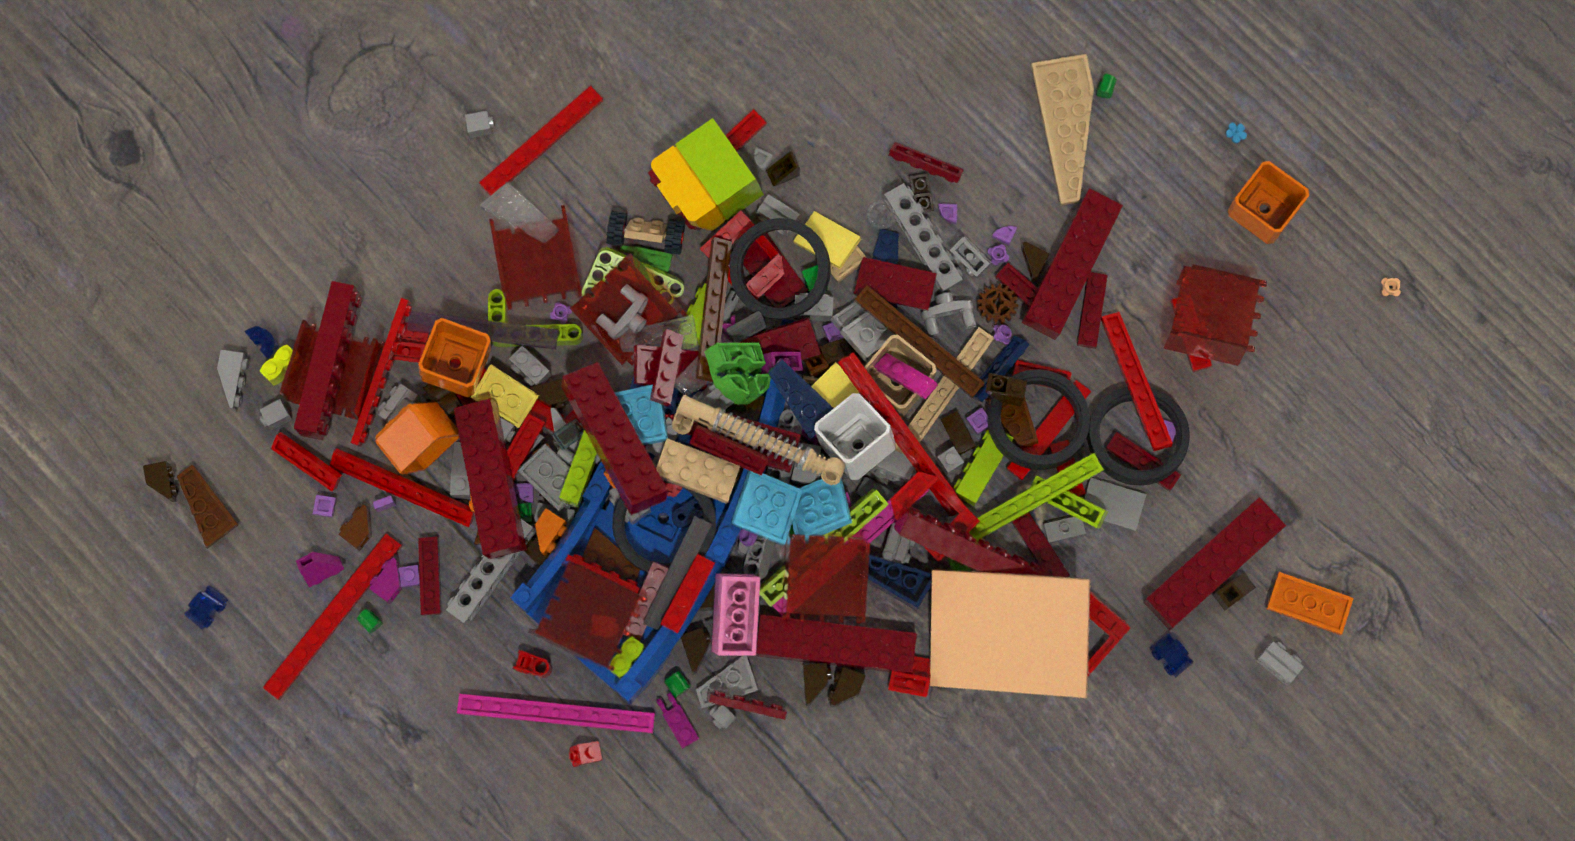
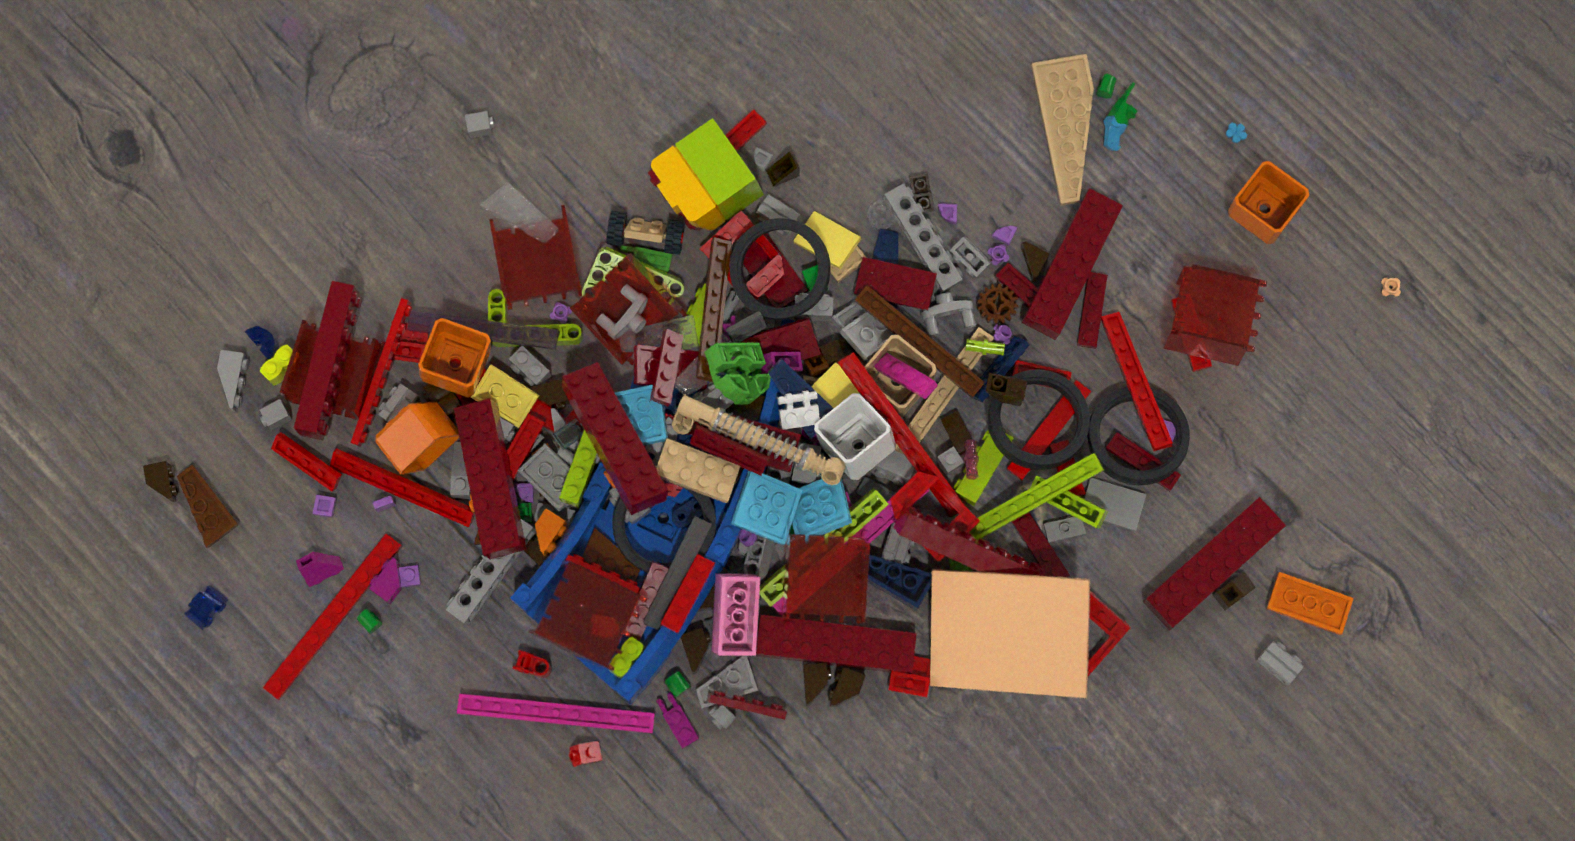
(358, 529): reddish brown slope -> none
(429, 576): dark red plate -> none
(541, 140): red plate -> none
(798, 416): none -> white plate
(832, 332): medium lavender plate -> none
(930, 164): dark red plate -> none
(971, 459): none -> clear pink pin
(978, 421): medium lavender plate -> none
(985, 347): none -> lime pin
(1018, 423): reddish brown wing -> none
(1118, 120): none -> animal
(1172, 654): clear blue cylinder -> none

